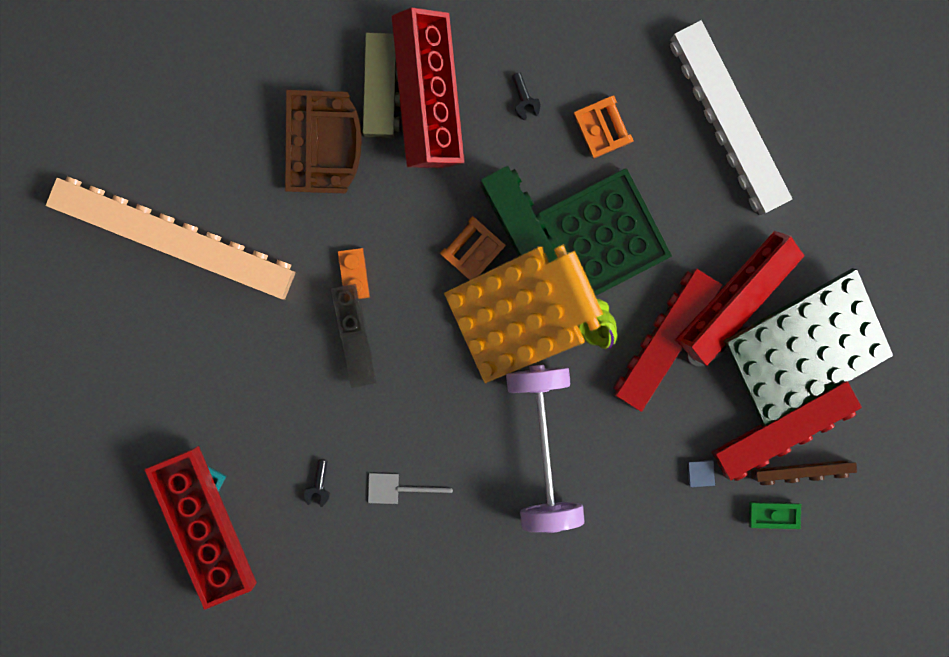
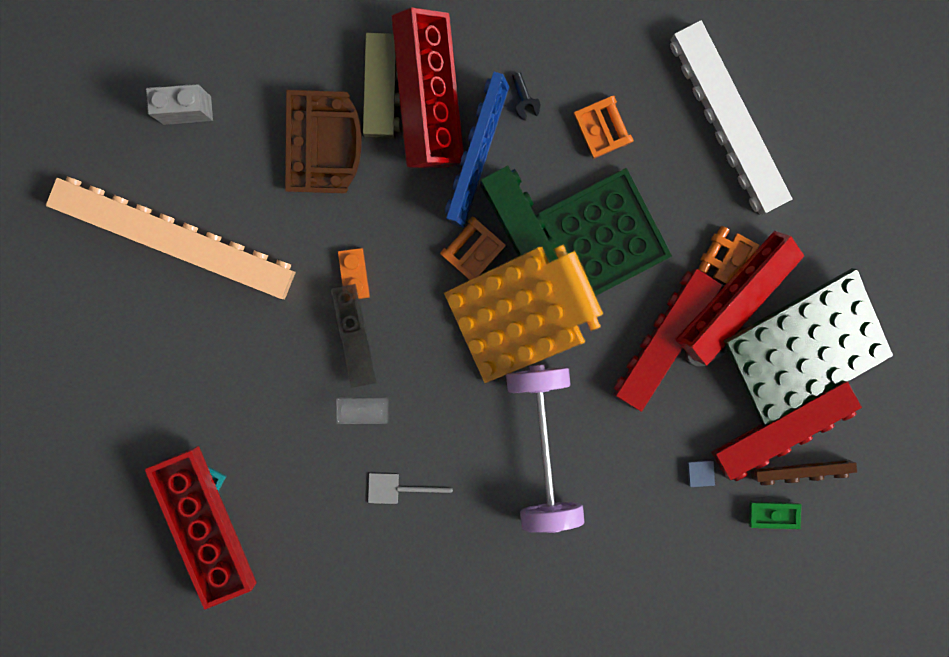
(179, 104): none -> light grey brick
(318, 486): black bar -> none
(362, 410): none -> clear brick
(474, 159): none -> blue plate
(606, 334): lime hair -> none
(737, 254): none -> orange plate

